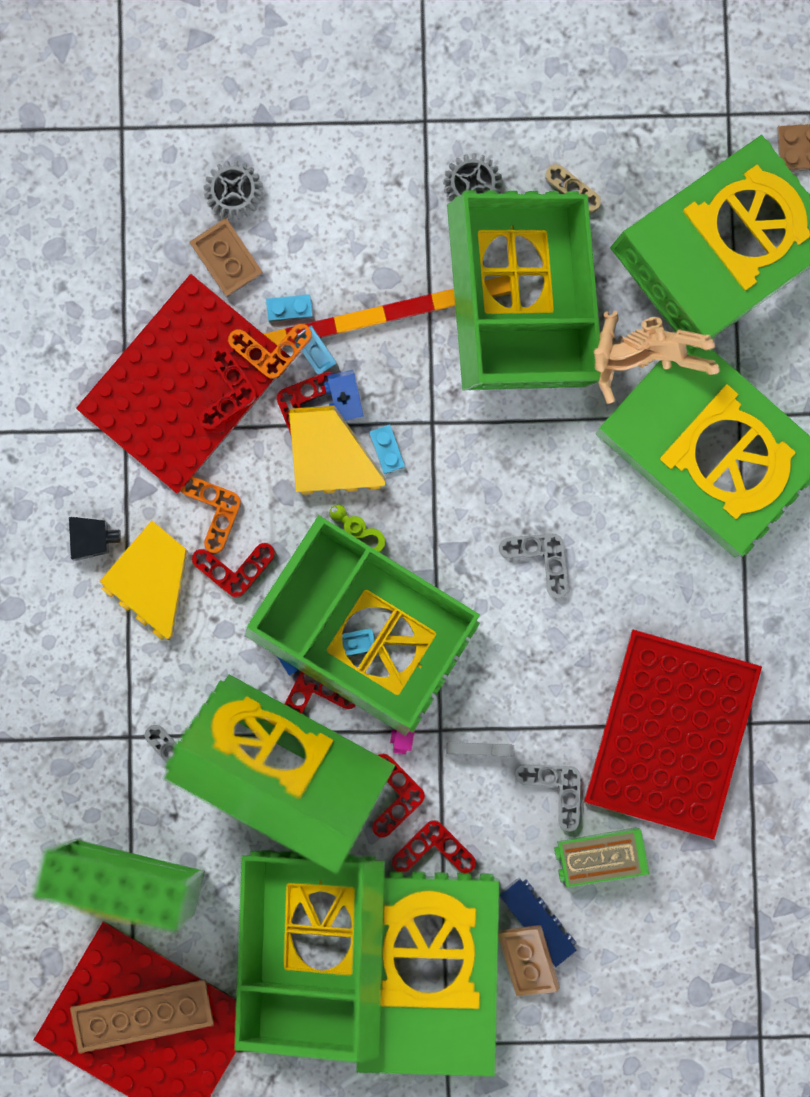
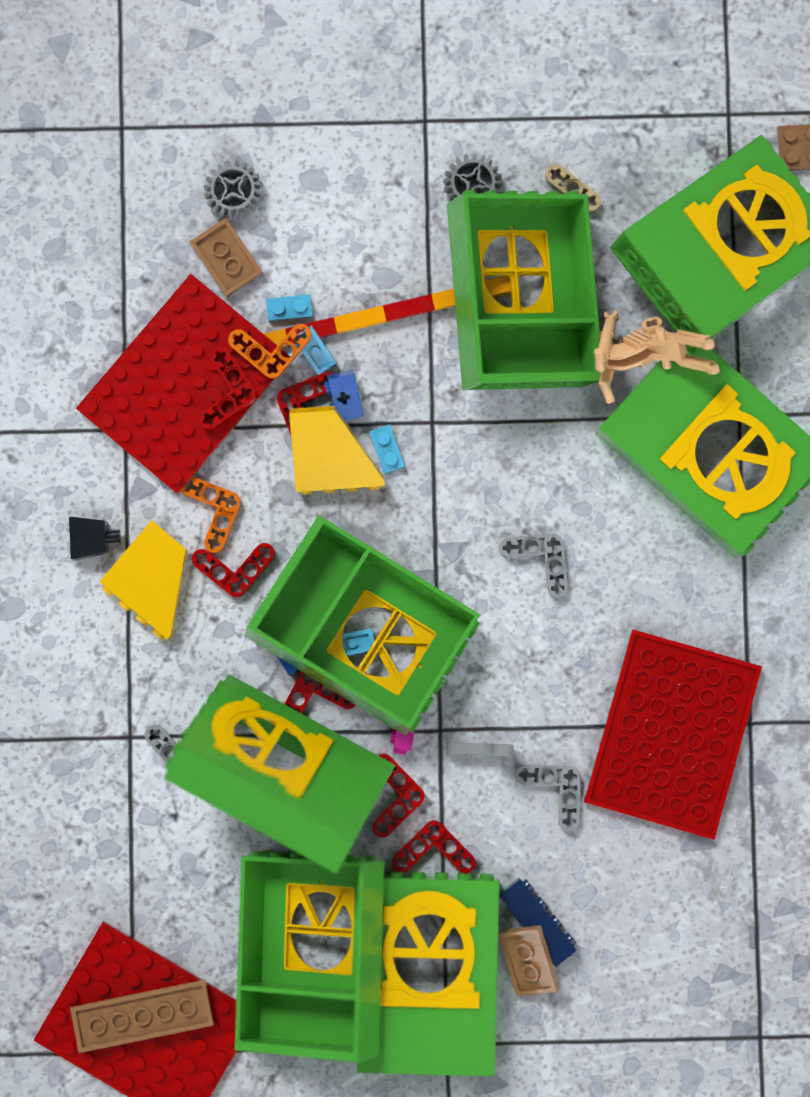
(119, 884): bright green panel -> none
(356, 526): lime piece -> none
(602, 857): slope -> none

